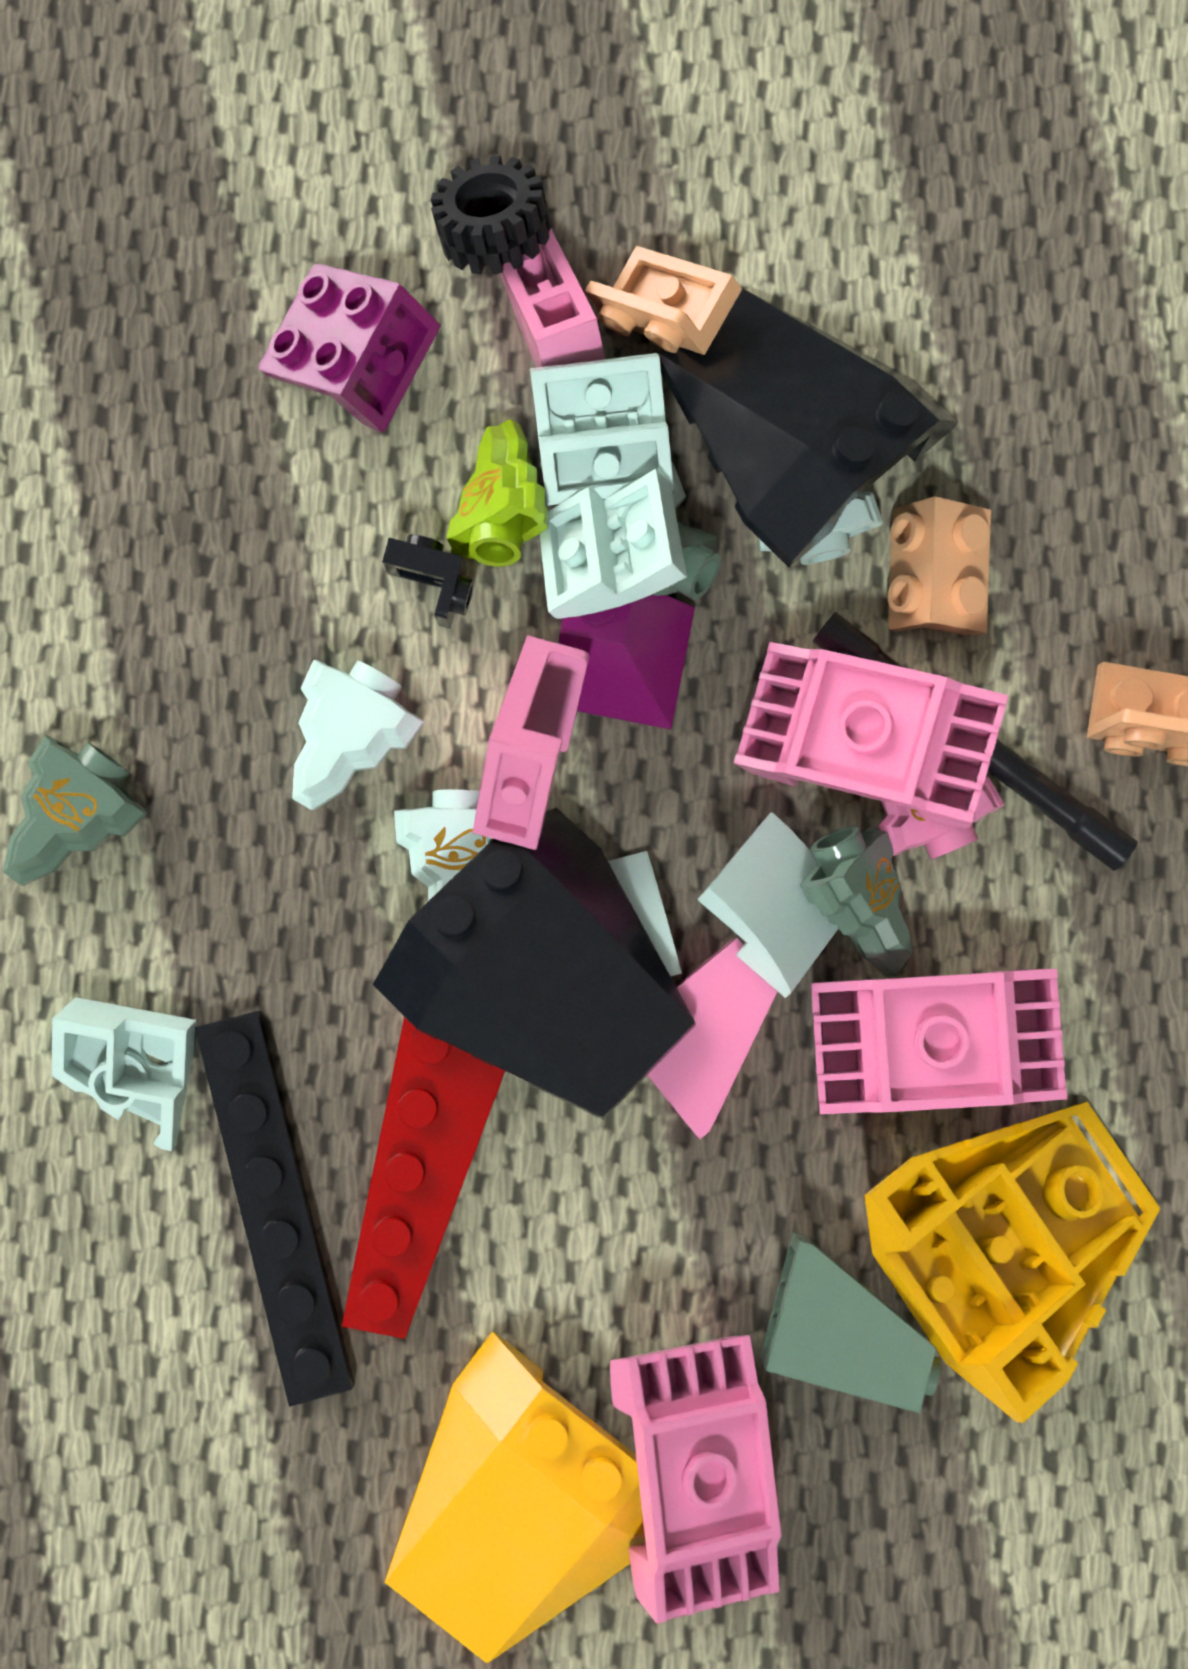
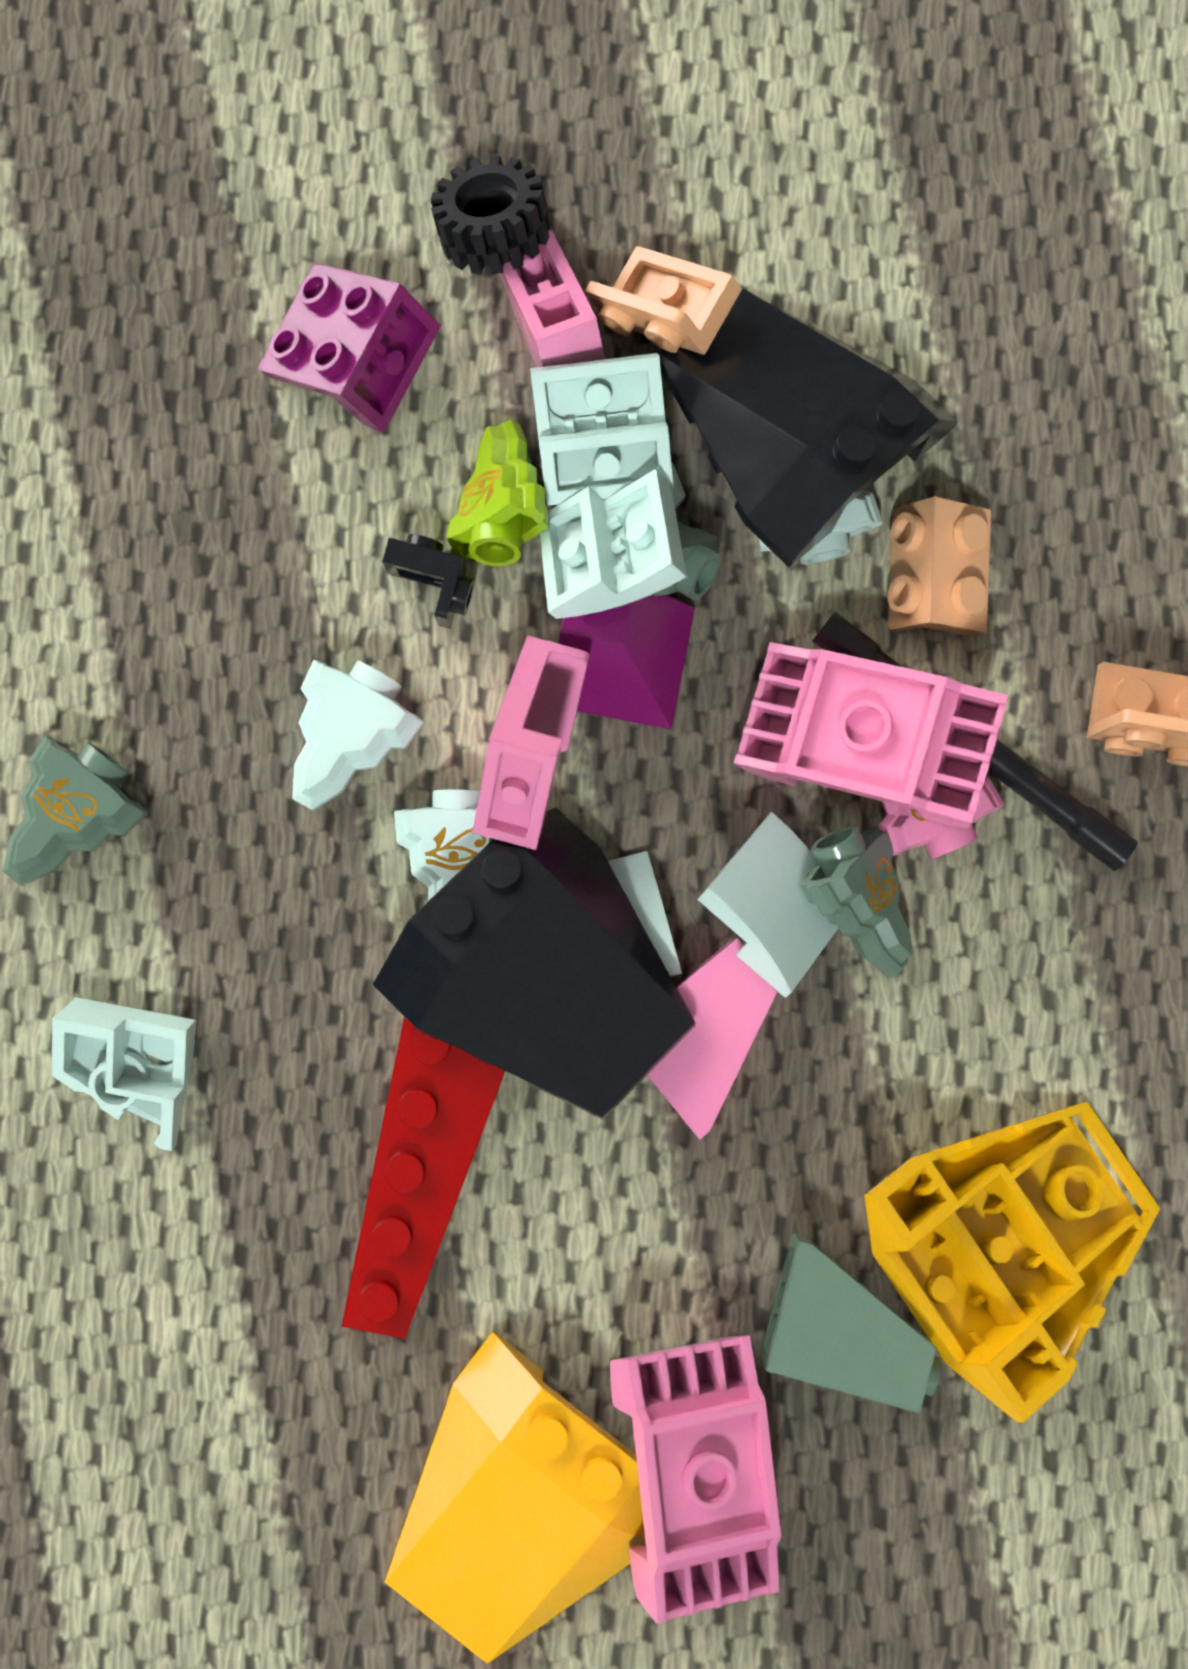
(275, 1208): black plate -> none
(938, 1041): bright pink plate -> none

